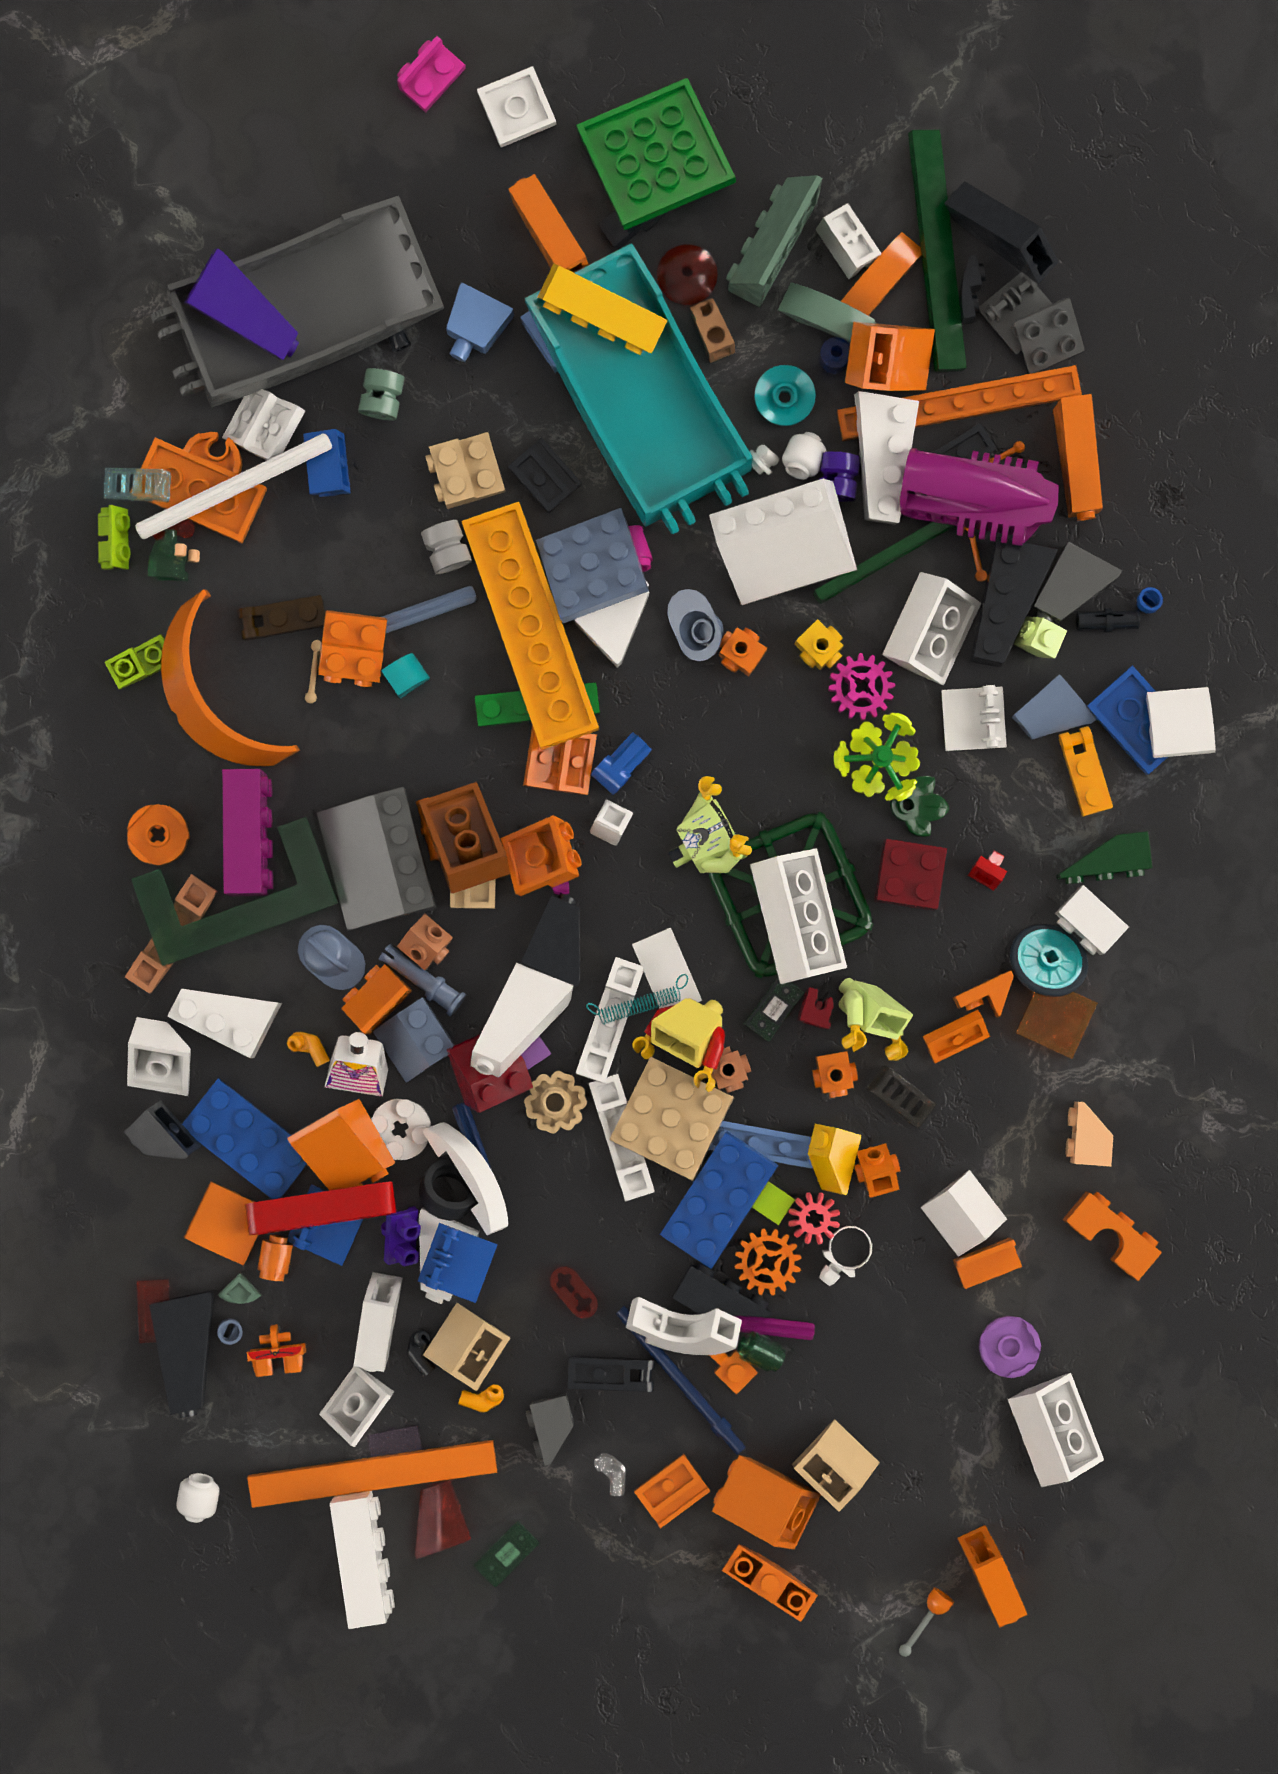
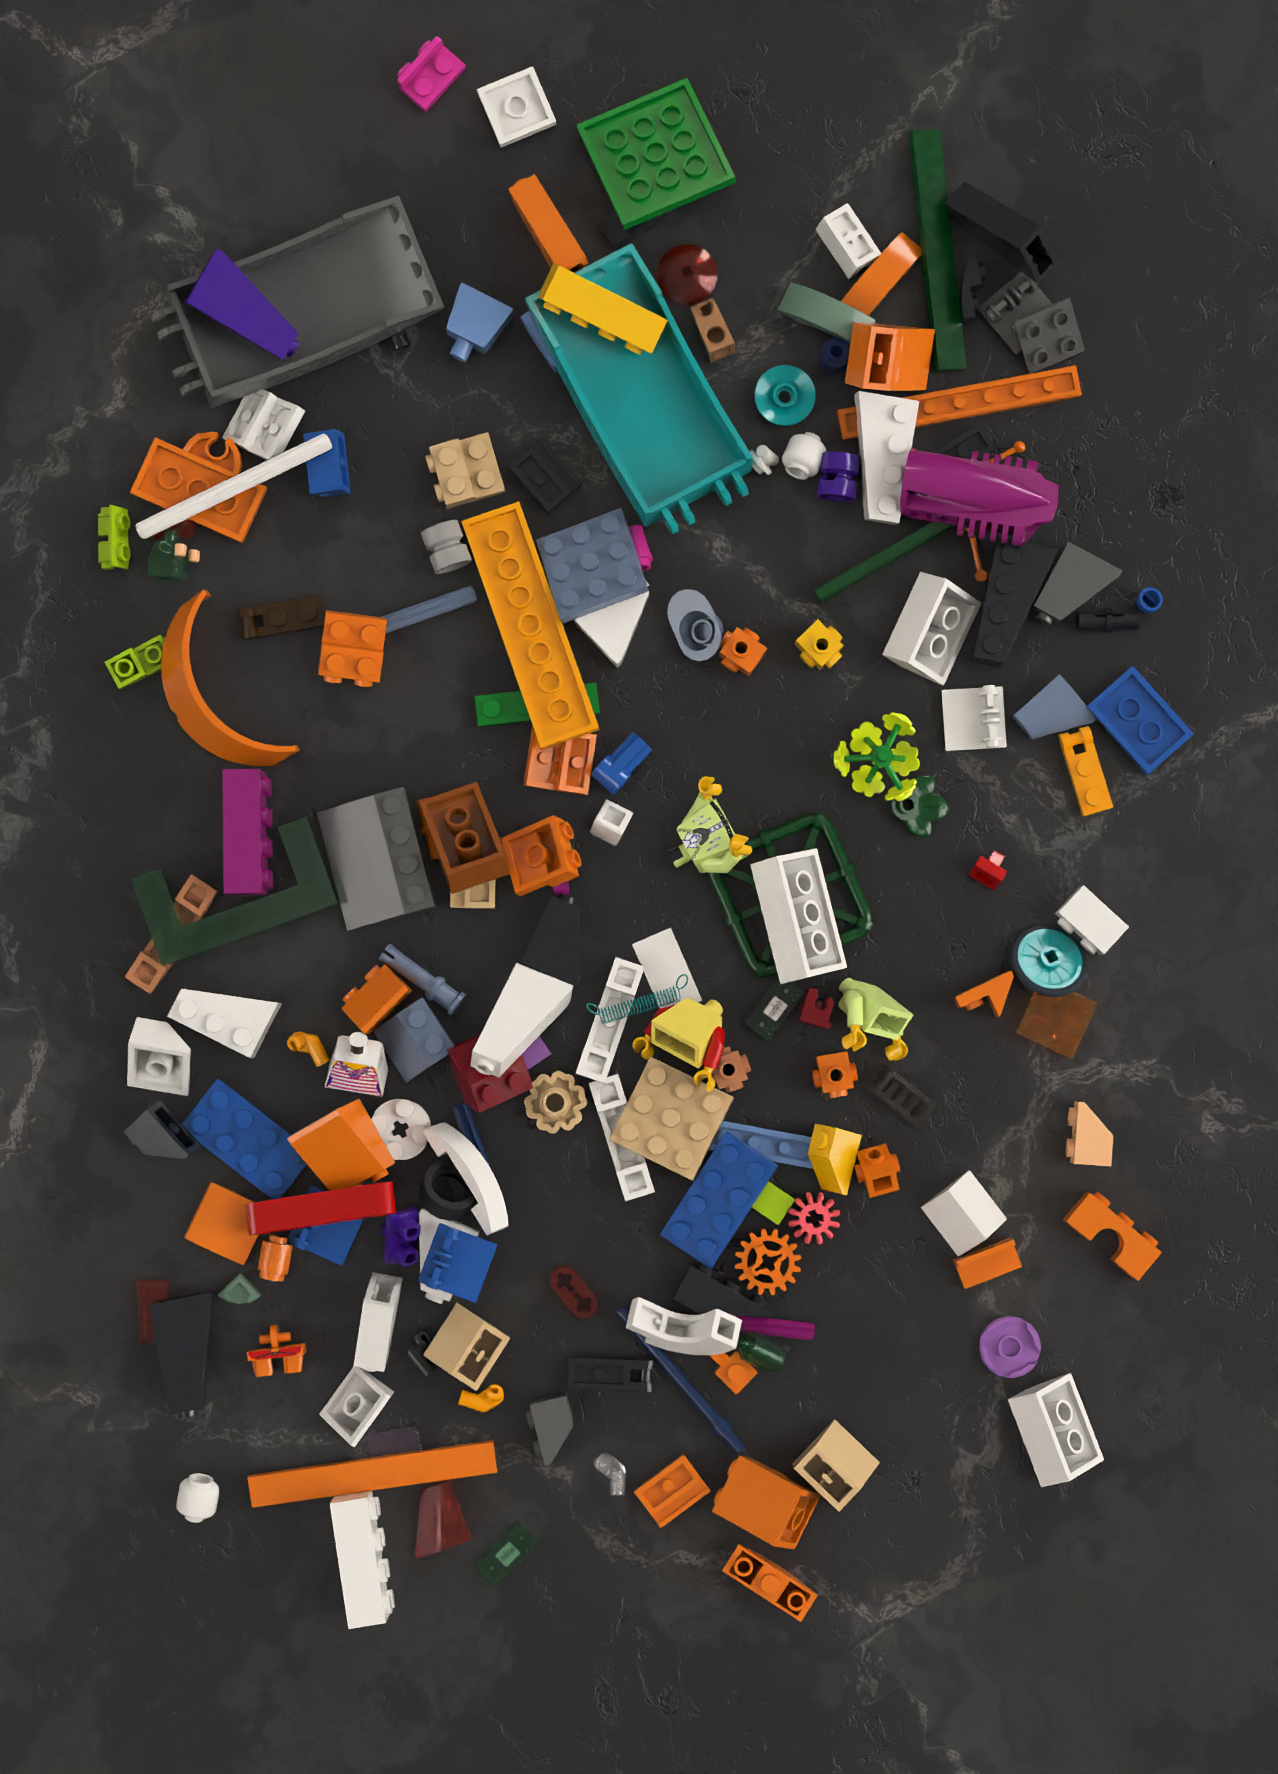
(140, 834): orange plate -> none
(156, 487): clear light blue slope -> none
(235, 1333): sand blue hinge -> none
(311, 697): tan hinge -> none
(331, 957): sand blue piece -> none
(382, 383): sand green wheel -> none
(405, 674): teal brick -> none
(425, 942): nougat brick -> none
(775, 238): sand green slope -> none
(784, 541): white slope -> none
(830, 1273): white piece -> none
(872, 697): dark pink gear -> none
(910, 874): dark red brick -> none
(937, 1603): hinge -> none
(956, 1036): orange plate -> none
(992, 1576): orange slope -> none
(1040, 637): yellowish green brick -> none
(1078, 456): orange slope -> none
(1119, 854): dark green slope -> none
(1181, 722): white slope -> none

